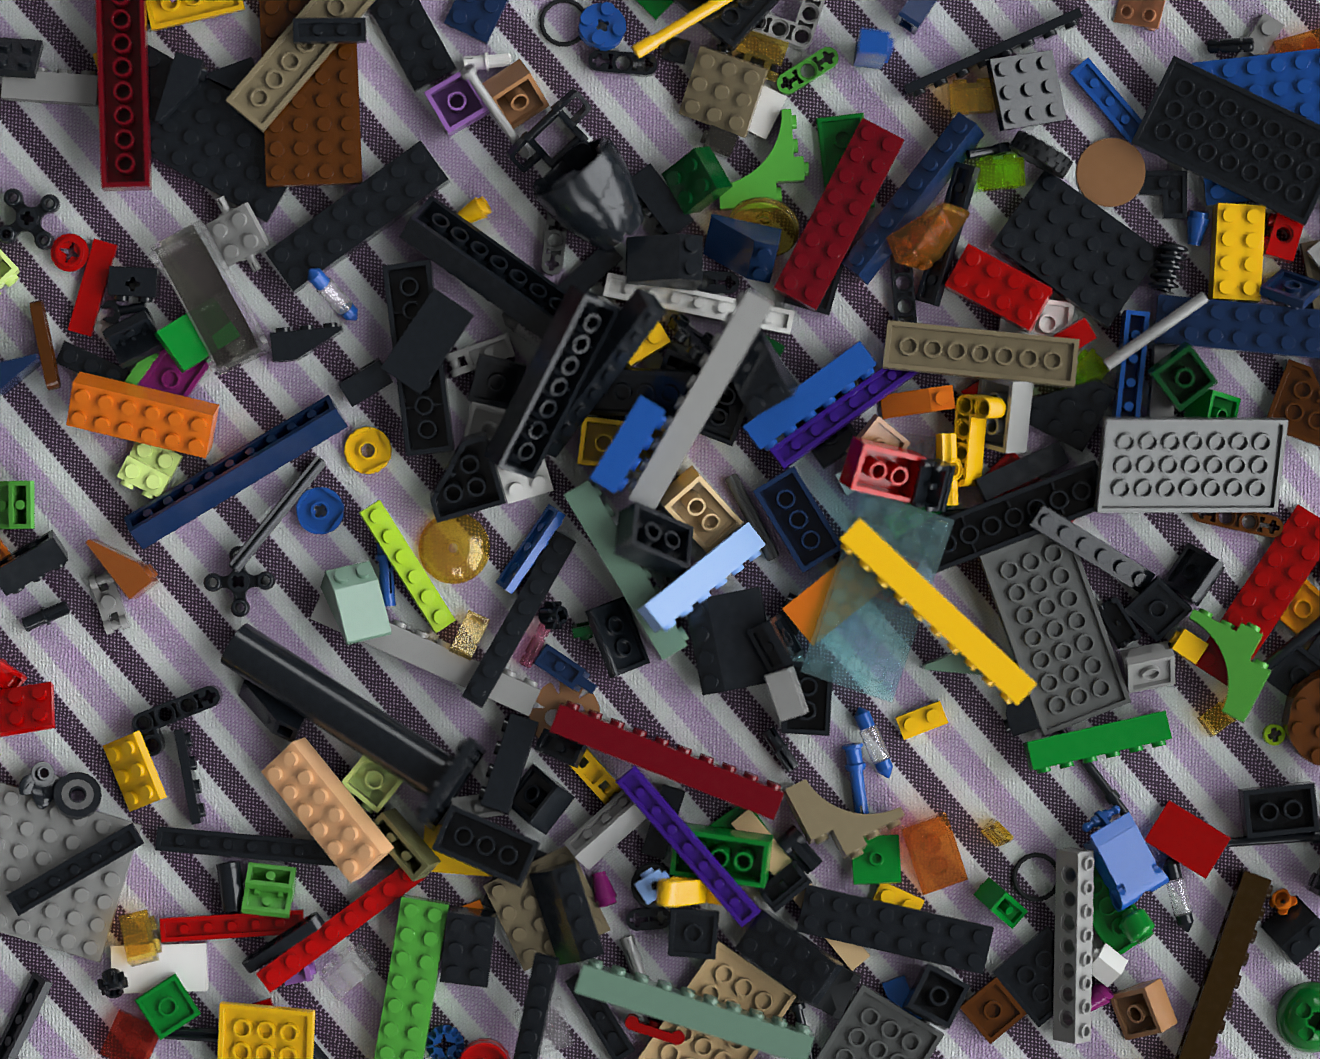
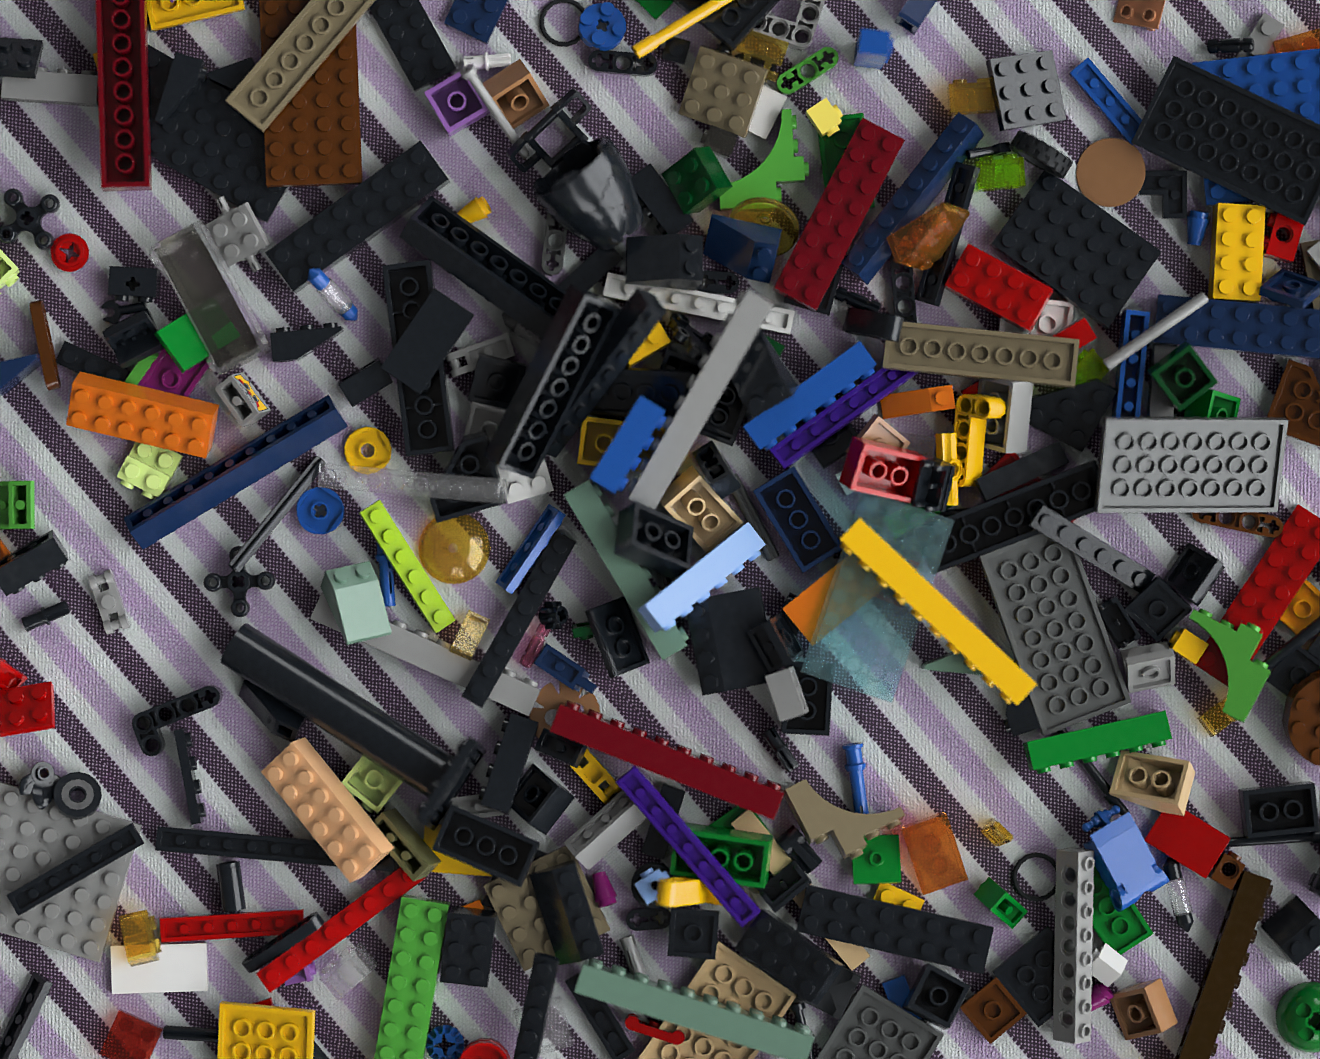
(92, 287): red tile -> none
(112, 983): black gear -> none
(129, 573): dark orange slope -> none
(134, 771): yellow plate -> none
(167, 1006): green plate -> none
(242, 399): none -> light grey brick
(269, 890): bright green brick -> none
(329, 30): black plate -> none
(411, 483): none -> clear plate
(716, 469): none -> black brick
(825, 118): none -> light yellow brick
(856, 300): none -> black axle
(873, 324): none -> black beam
(873, 742): piece -> none
(921, 720): yellow plate -> none
(1002, 49): black plate -> none
(1136, 925): green head -> none
(1153, 781): none -> tan slope
(1167, 267): black piece -> none
(1230, 879): none -> reddish brown brick
(1267, 730): lime bush -> none
(1278, 897): orange plate -> none

